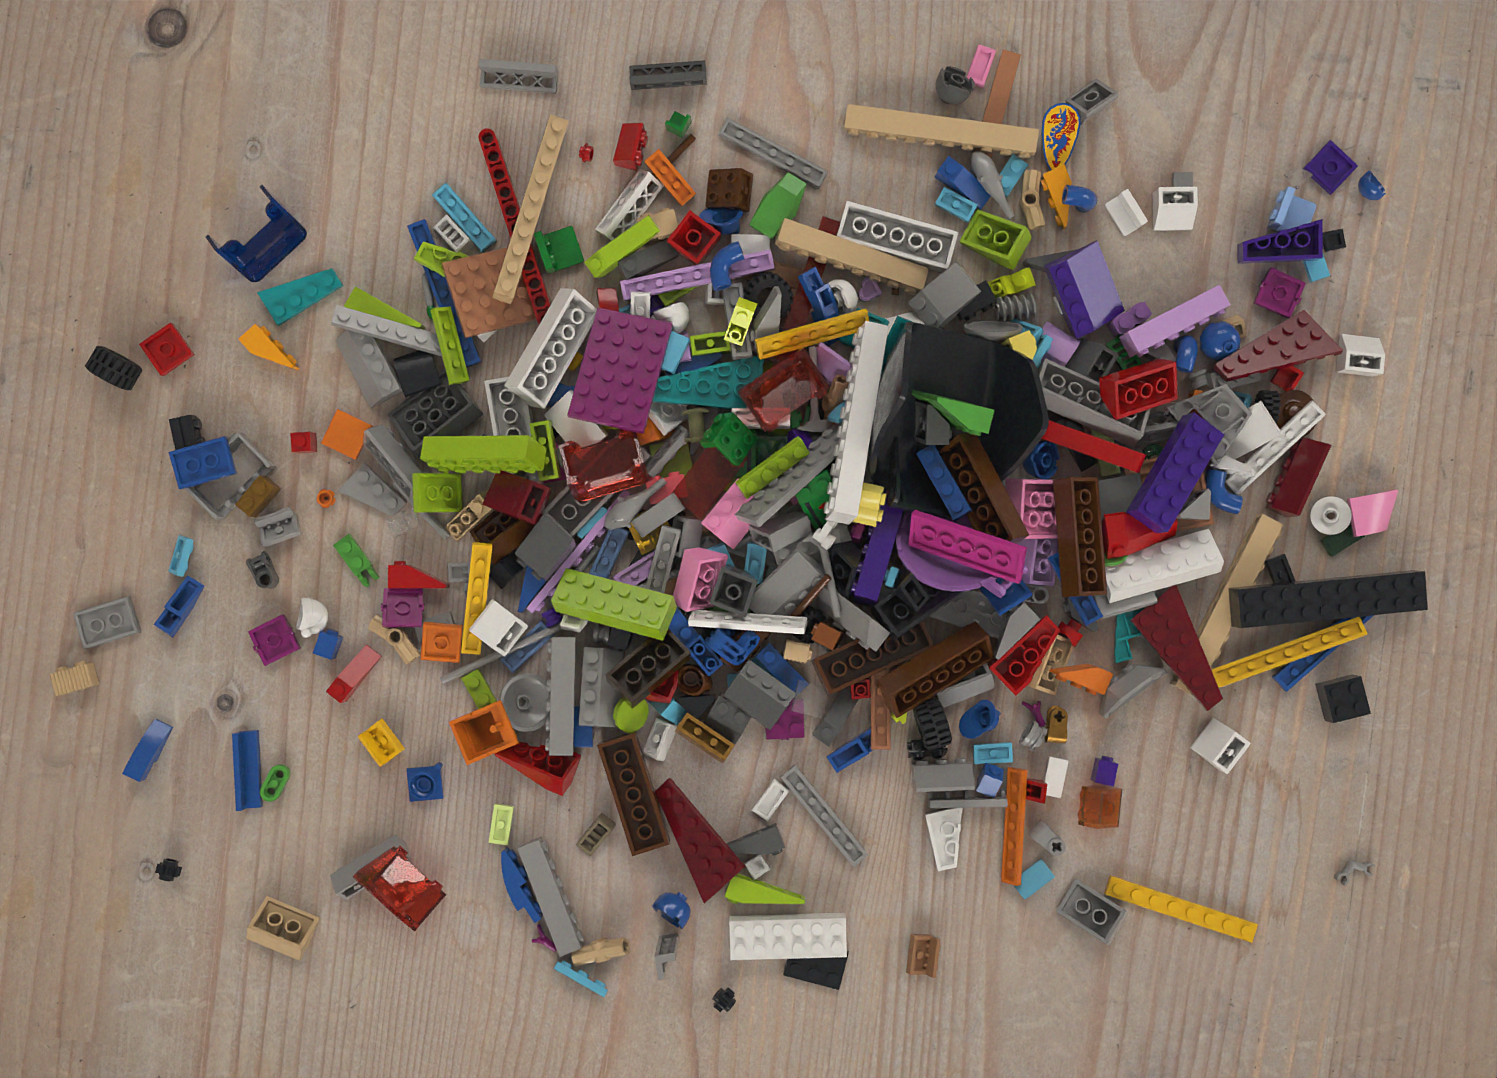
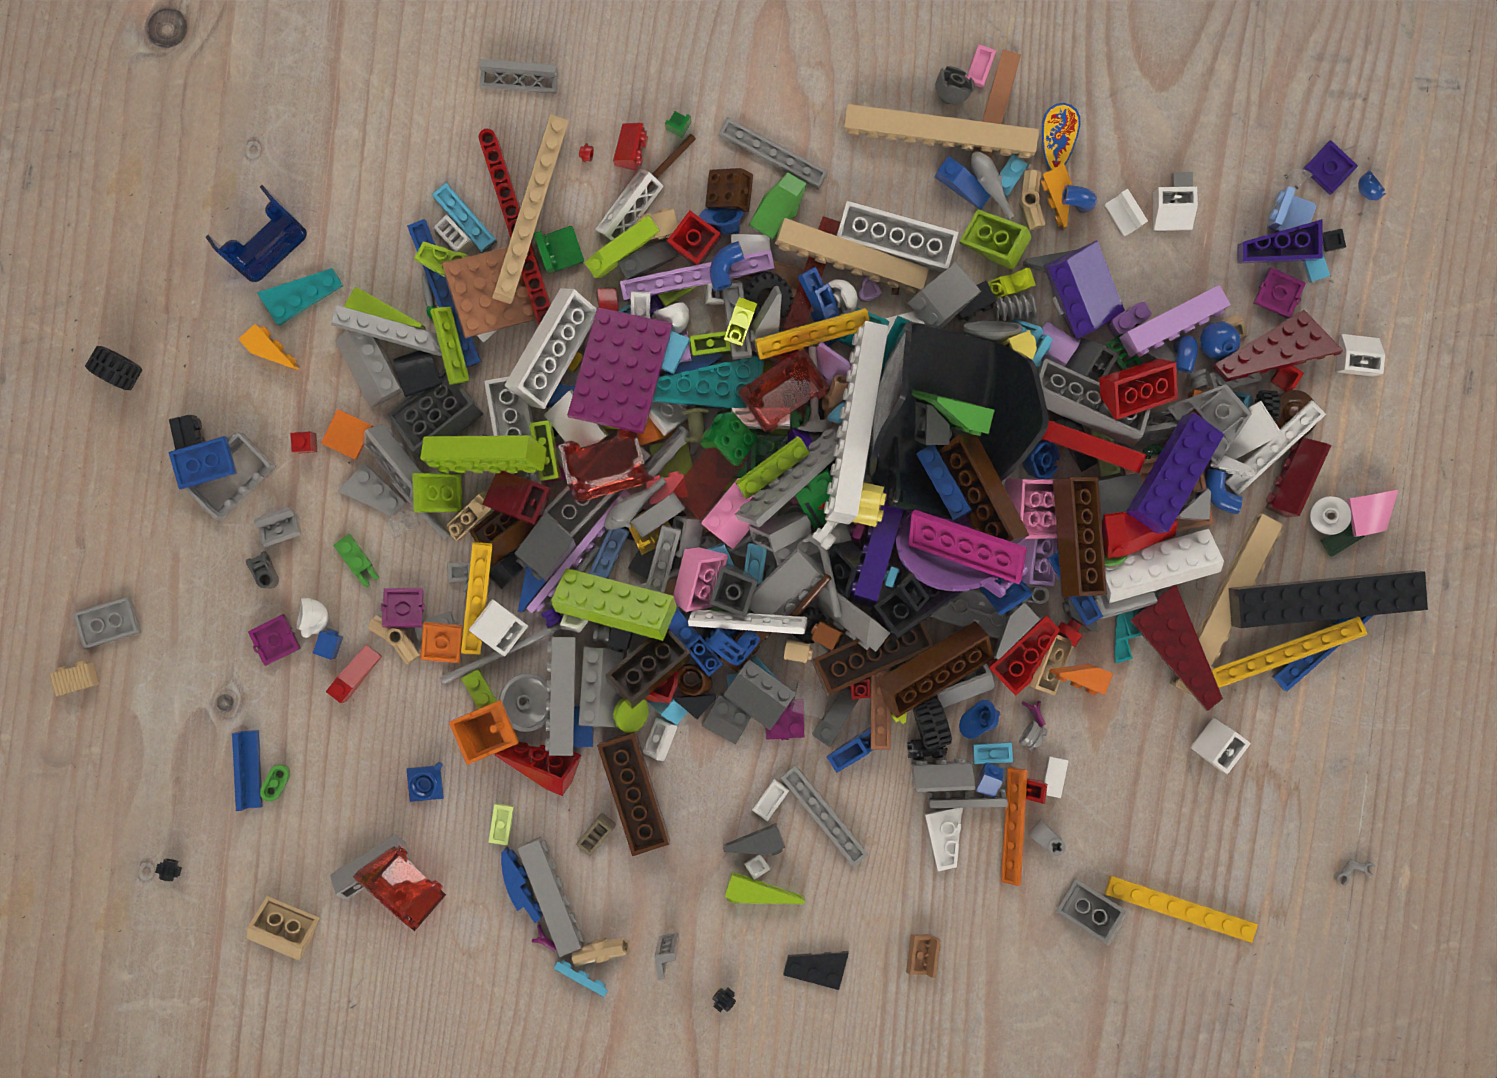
(147, 750): blue slope -> none
(166, 349): red plate -> none
(179, 606): blue slope -> none
(180, 557): medium azure plate -> none
(258, 496): pearl gold brick -> none
(321, 498): orange plate -> none
(381, 742): yellow bracket -> none
(408, 576): red slope -> none
(519, 657): medium blue tile -> none
(590, 524): medium azure tile -> none
(636, 572): lavender plate -> none
(669, 79): dark grey fence -> none
(669, 177): orange plate -> none
(673, 908): blue cylinder -> none
(703, 849): dark red wing -> none
(704, 738): pearl gold brick -> none
(779, 666): blue slope -> none
(788, 936): white brick -> none
(956, 204): medium azure plate -> none
(1034, 878): medium azure slope -> none
(1056, 727): pearl gold piece -> none
(1092, 99): light grey slope -> none
(1099, 807): clear orange slope -> none
(1104, 771): dark purple brick -> none
(1128, 685): light grey wedge -> none
(1279, 569): black plate -> none
(1343, 698): black brick -> none

